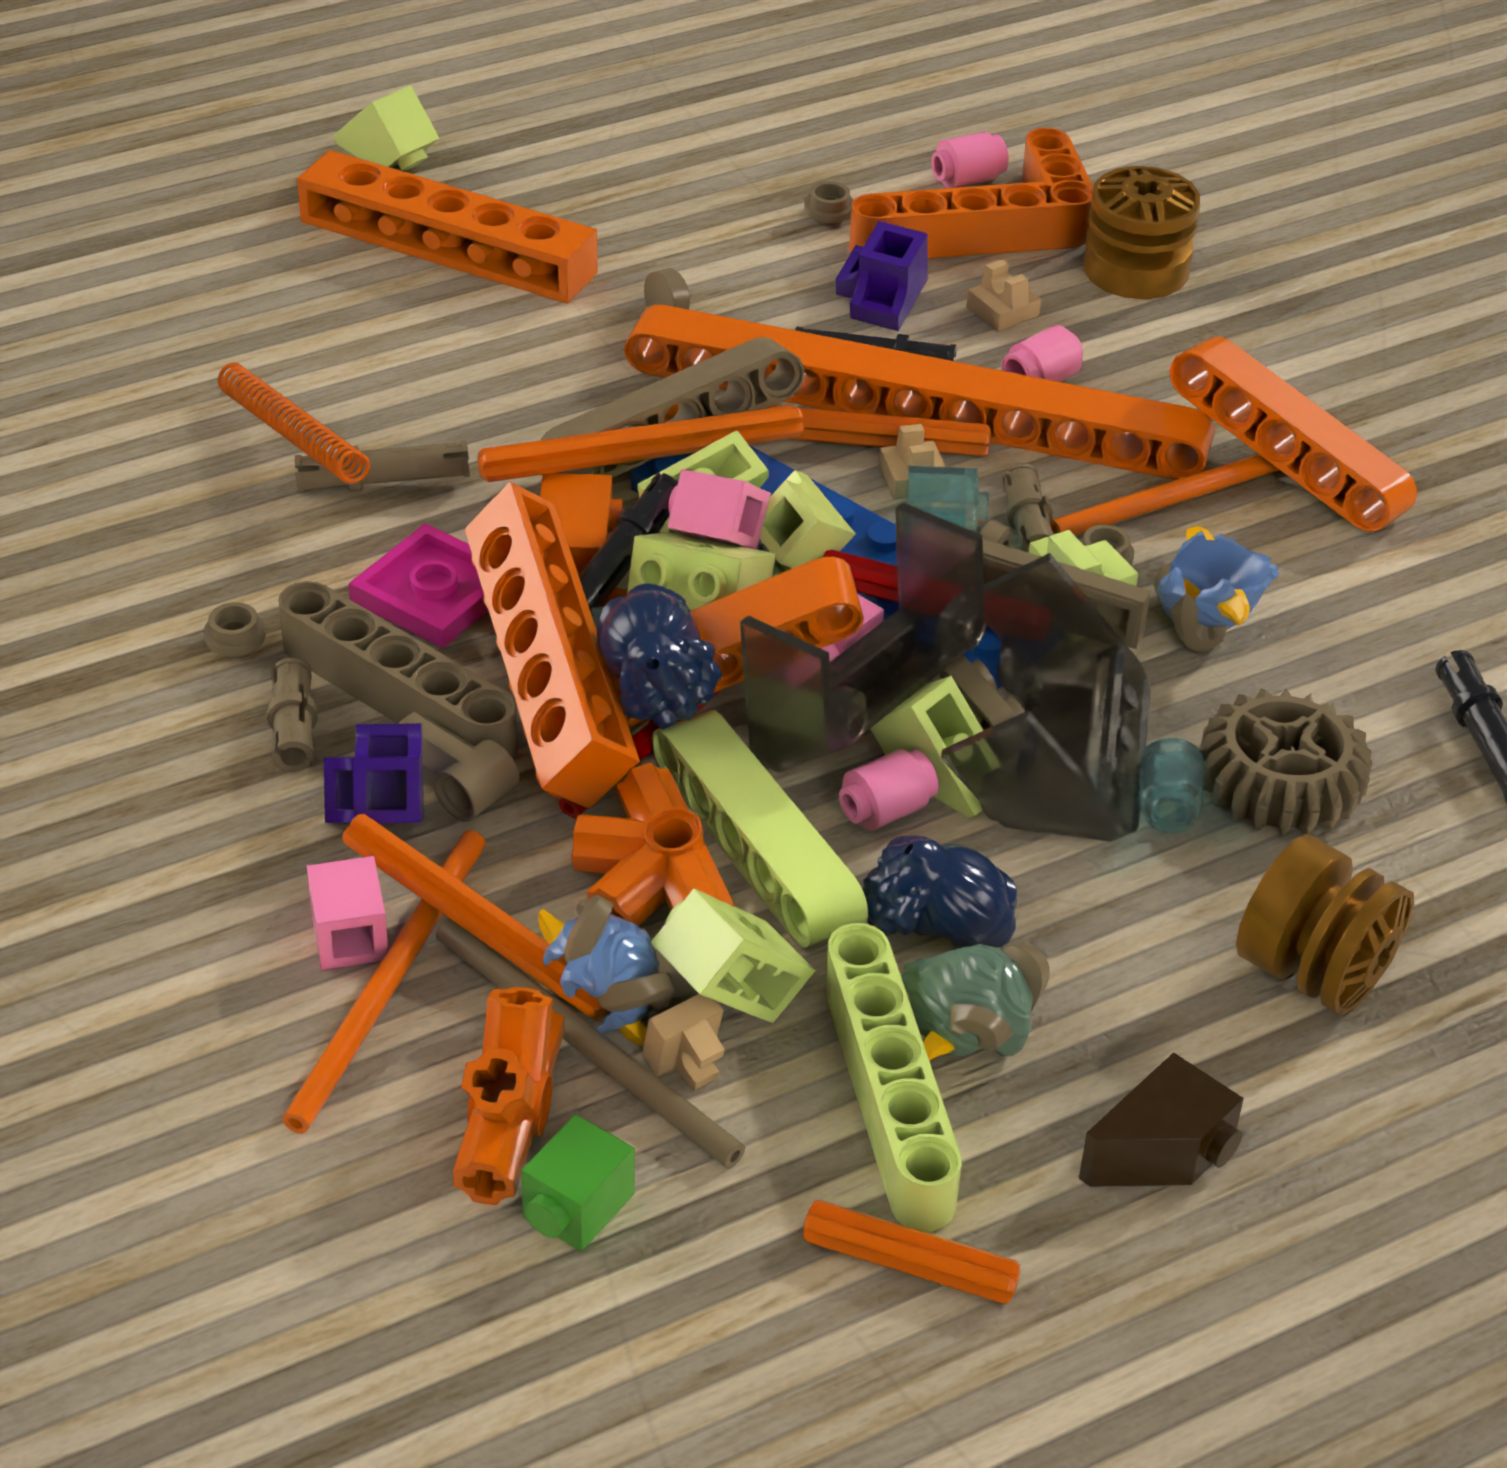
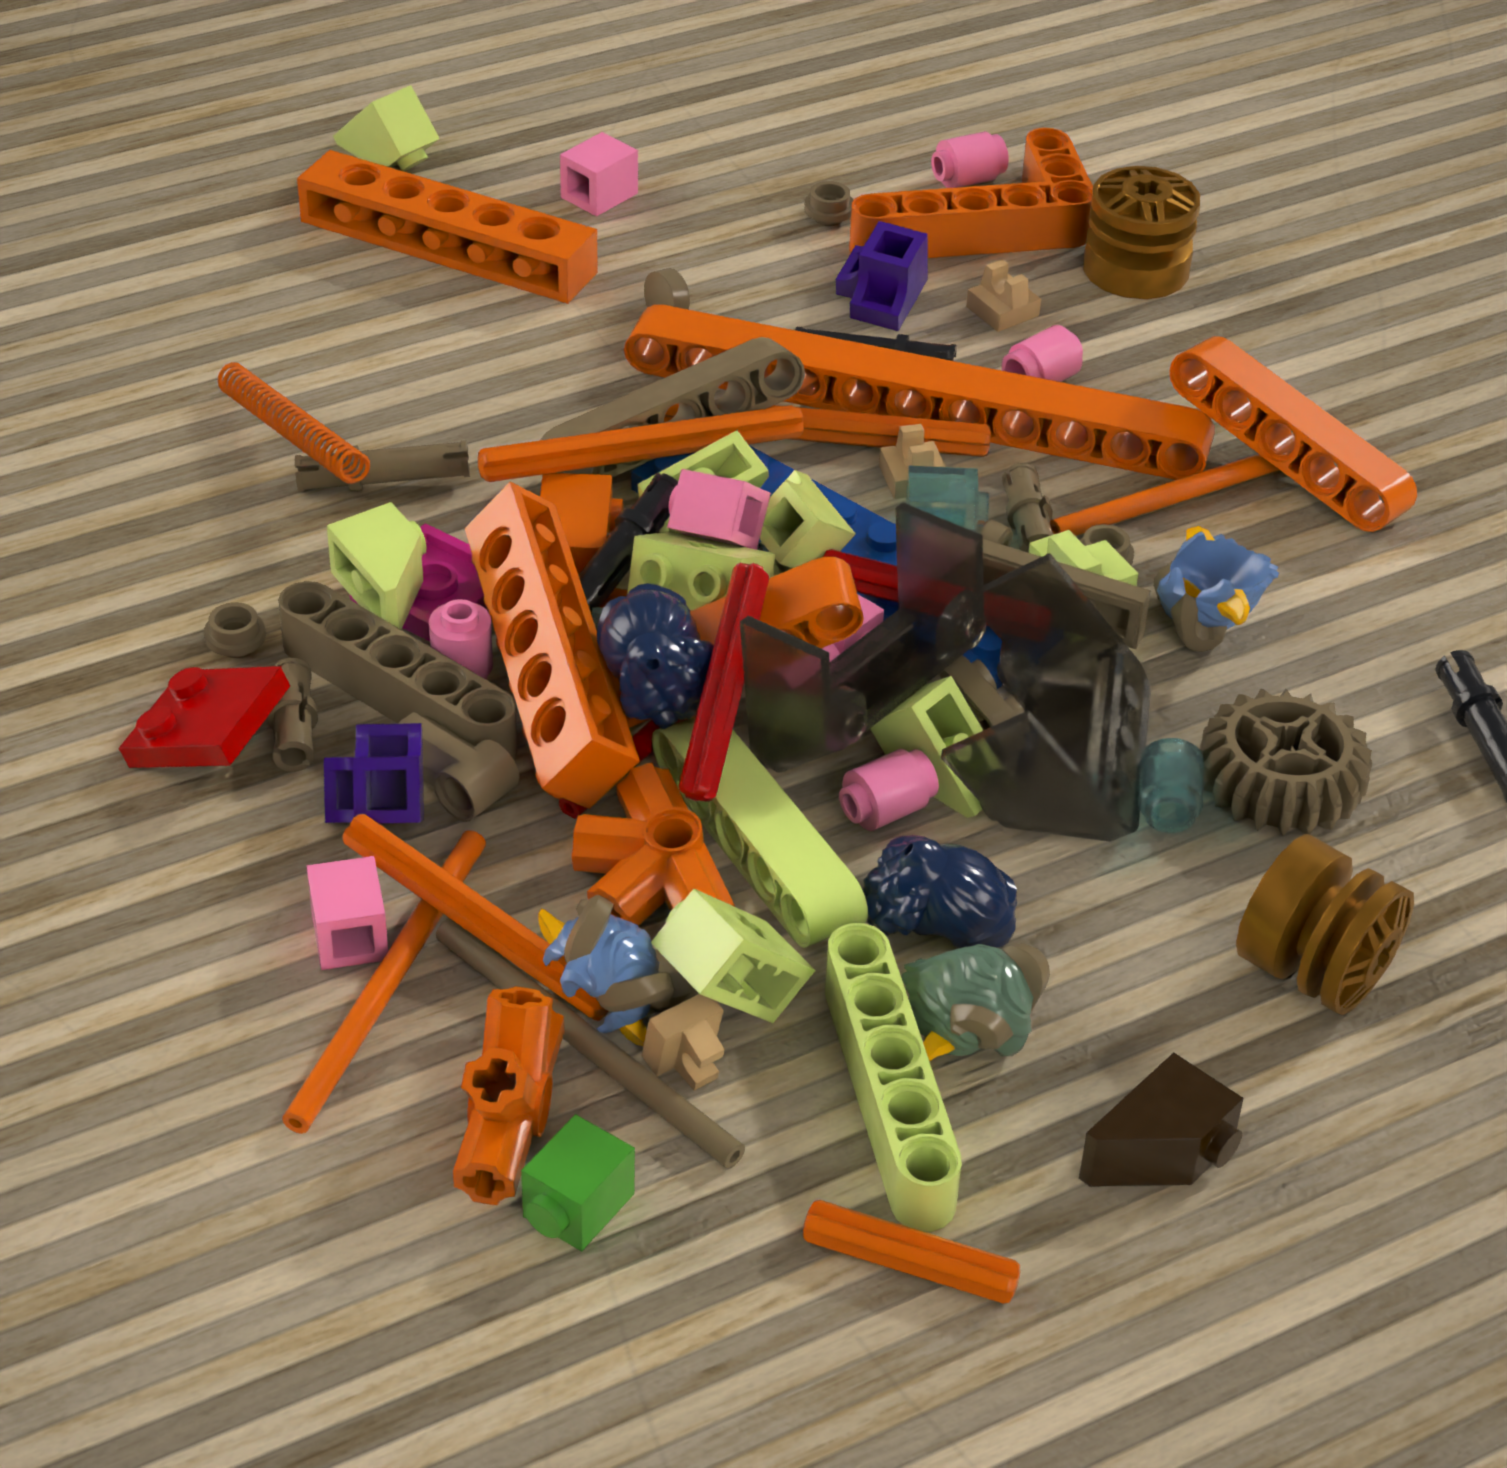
(204, 717): none -> red plate
(379, 560): none -> yellowish green slope
(463, 634): none -> bright pink brick
(599, 173): none -> bright pink brick
(722, 686): none -> red axle

